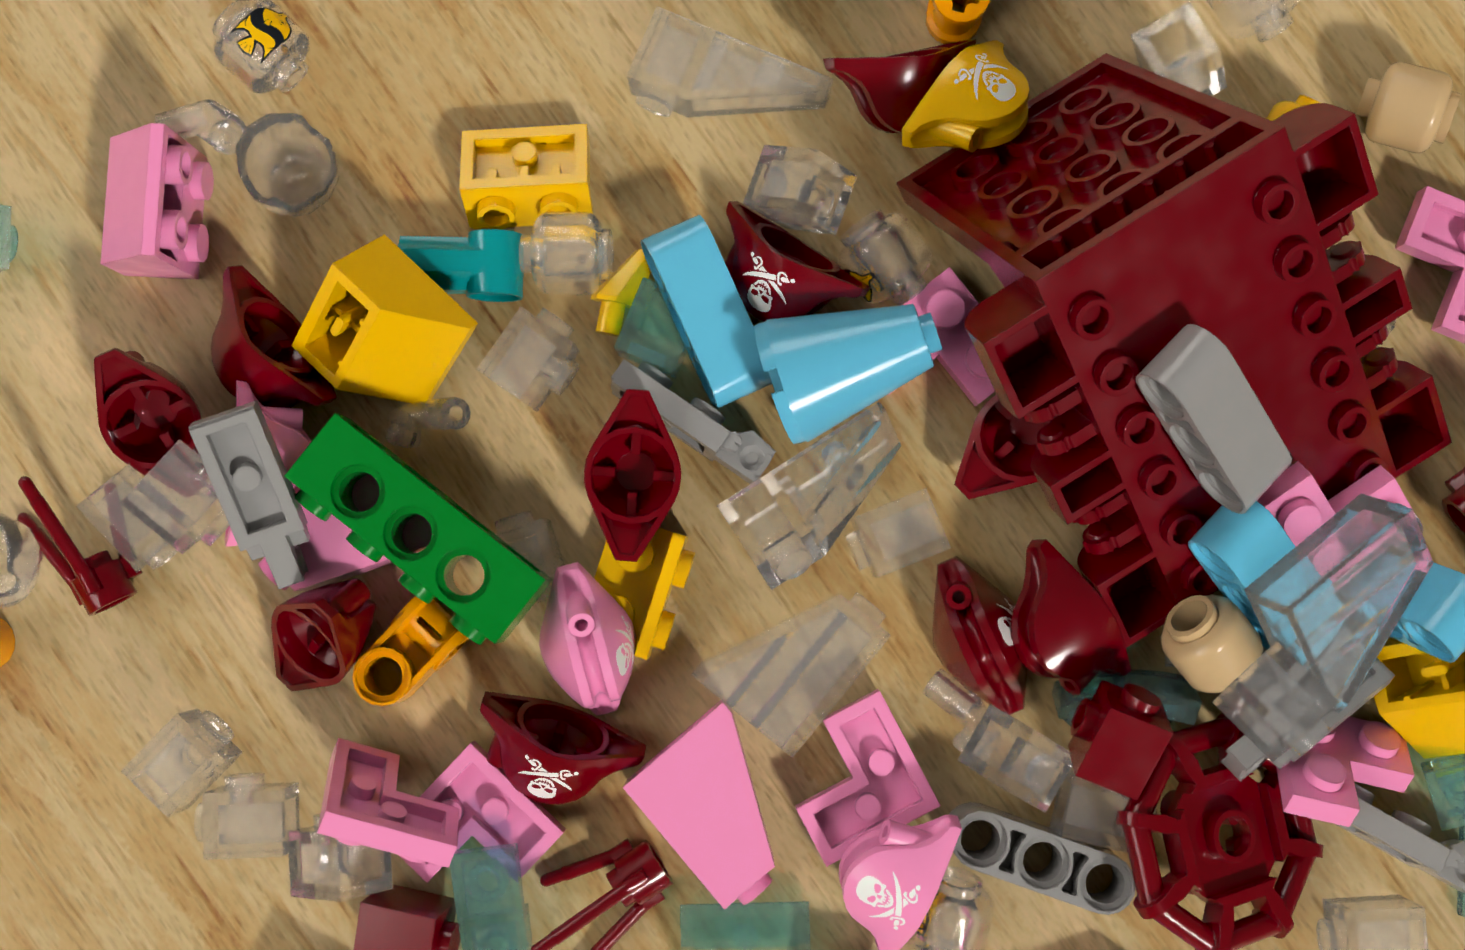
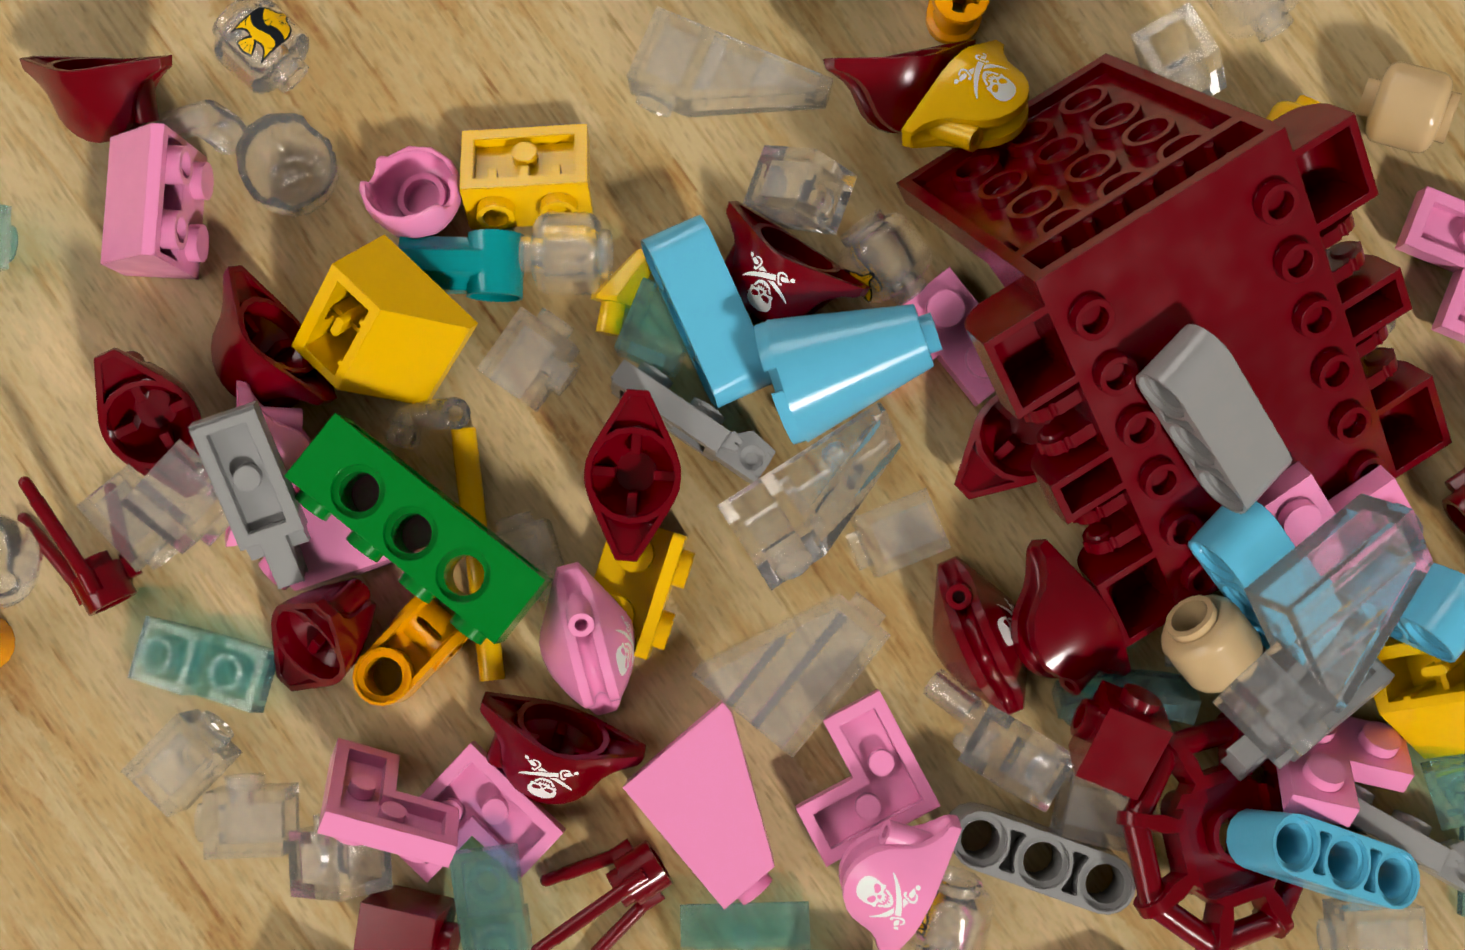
(100, 94): none -> dark red hat
(203, 664): none -> clear light blue slope
(413, 192): none -> bright pink hair
(472, 500): none -> yellow bar
(1323, 858): none -> medium azure beam

